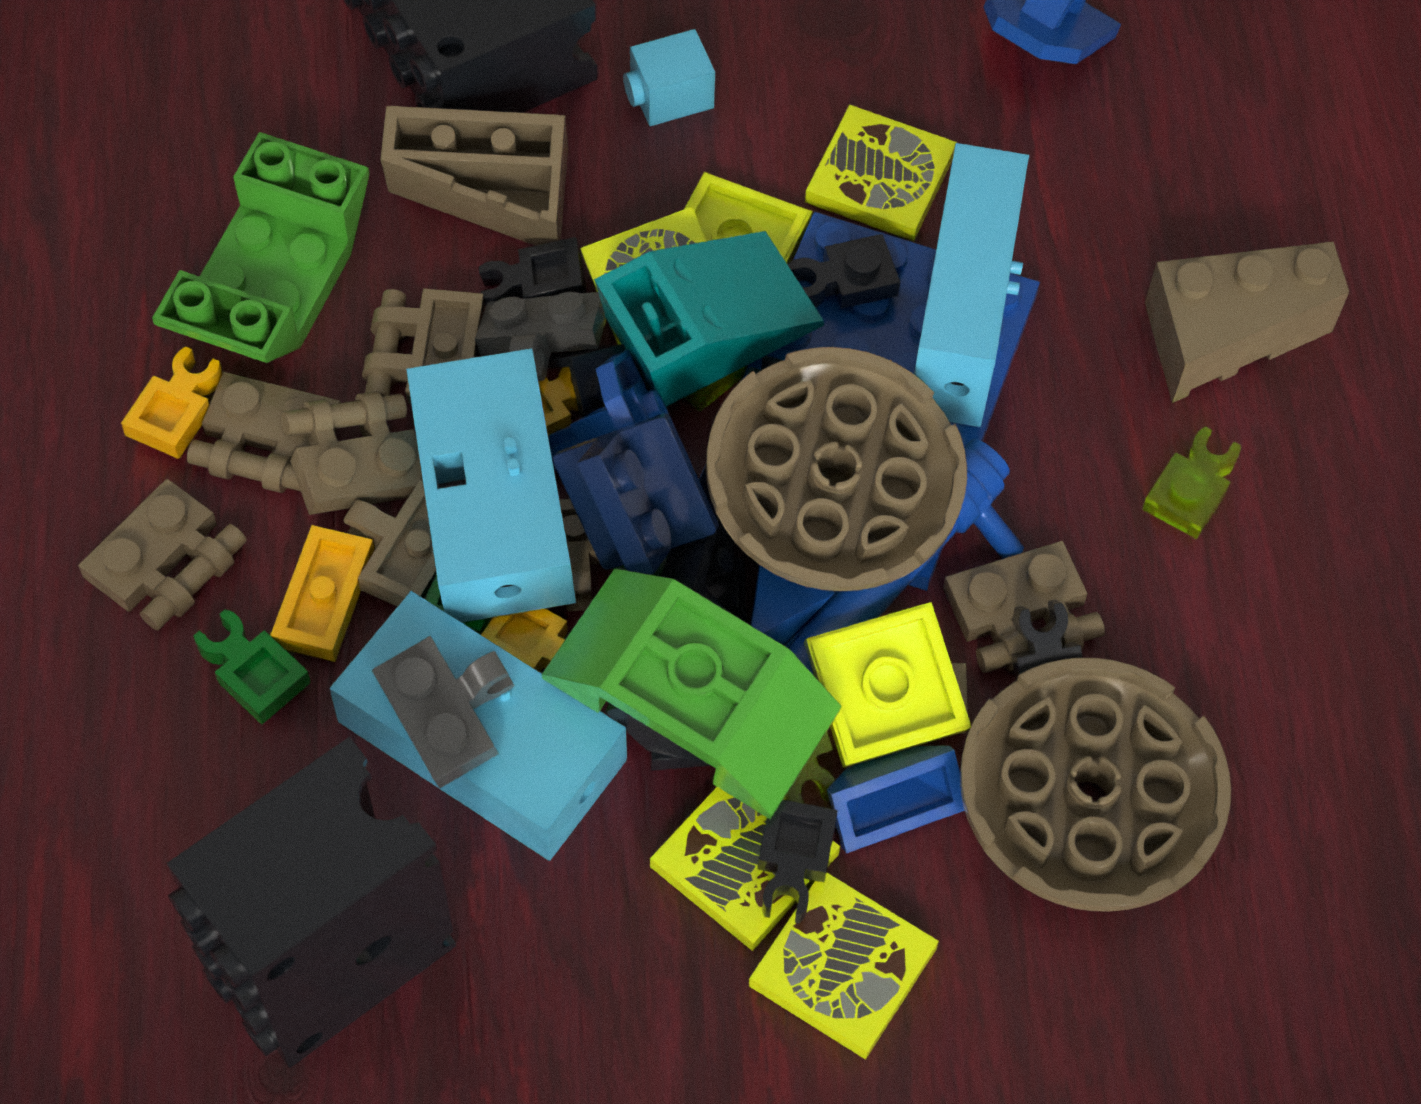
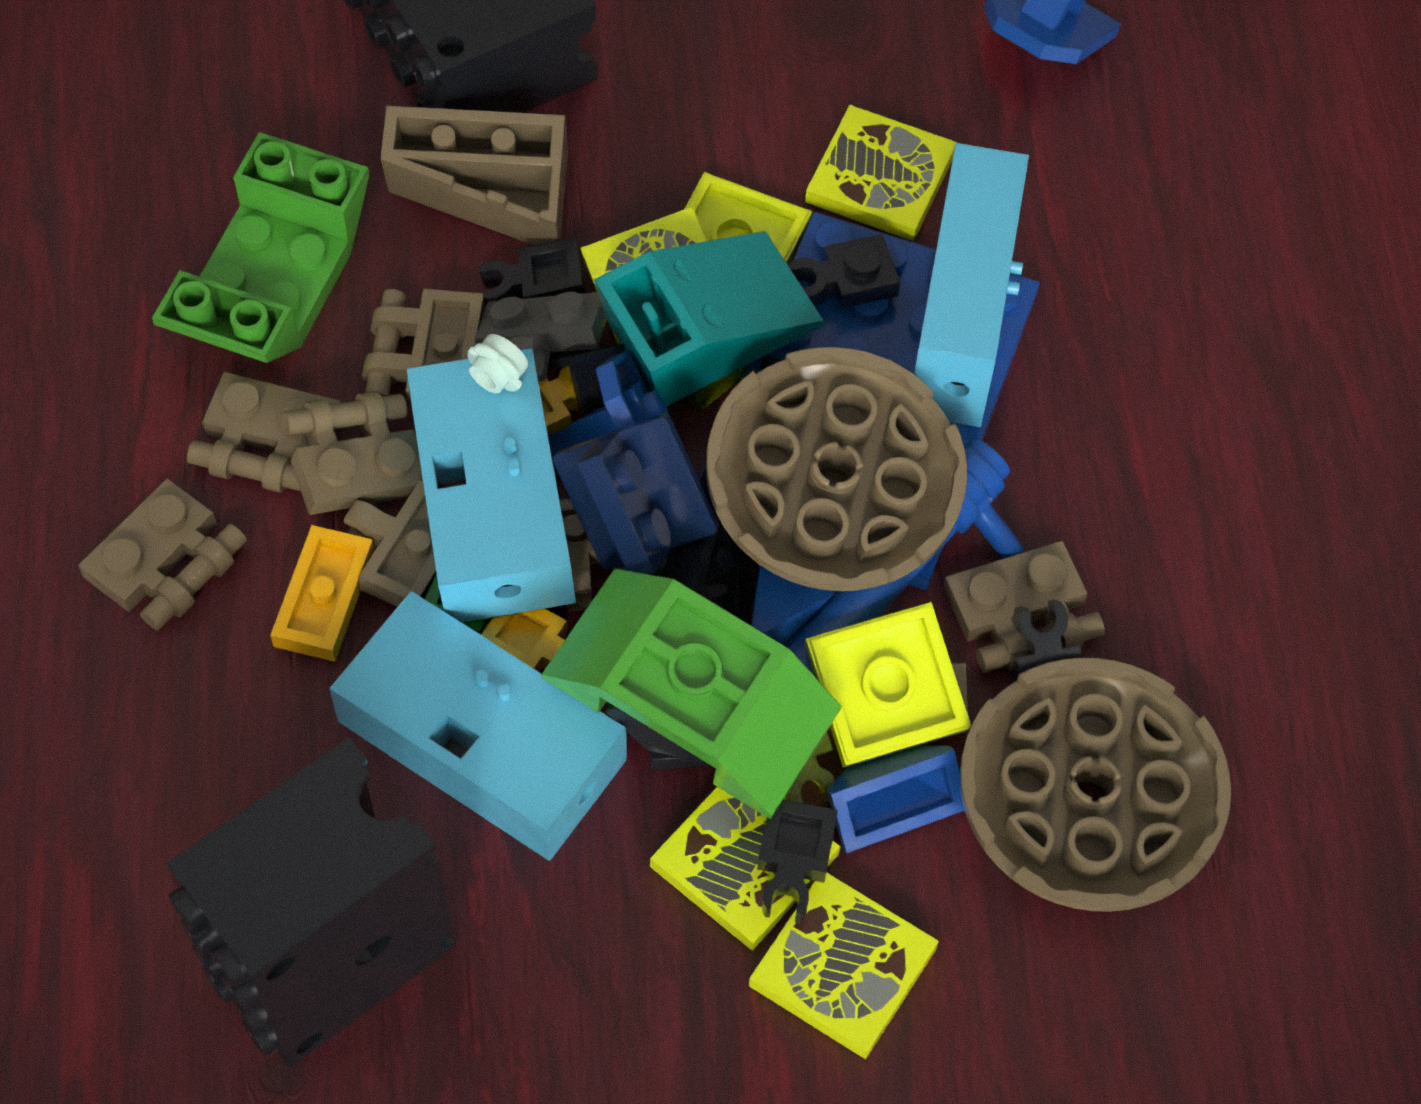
(173, 411): yellow plate -> none
(253, 672): green plate -> none
(440, 708): dark grey plate -> none
(497, 364): none -> light aqua plate
(670, 78): medium azure brick -> none
(1192, 488): clear neon green plate -> none
(1240, 307): dark tan wedge -> none

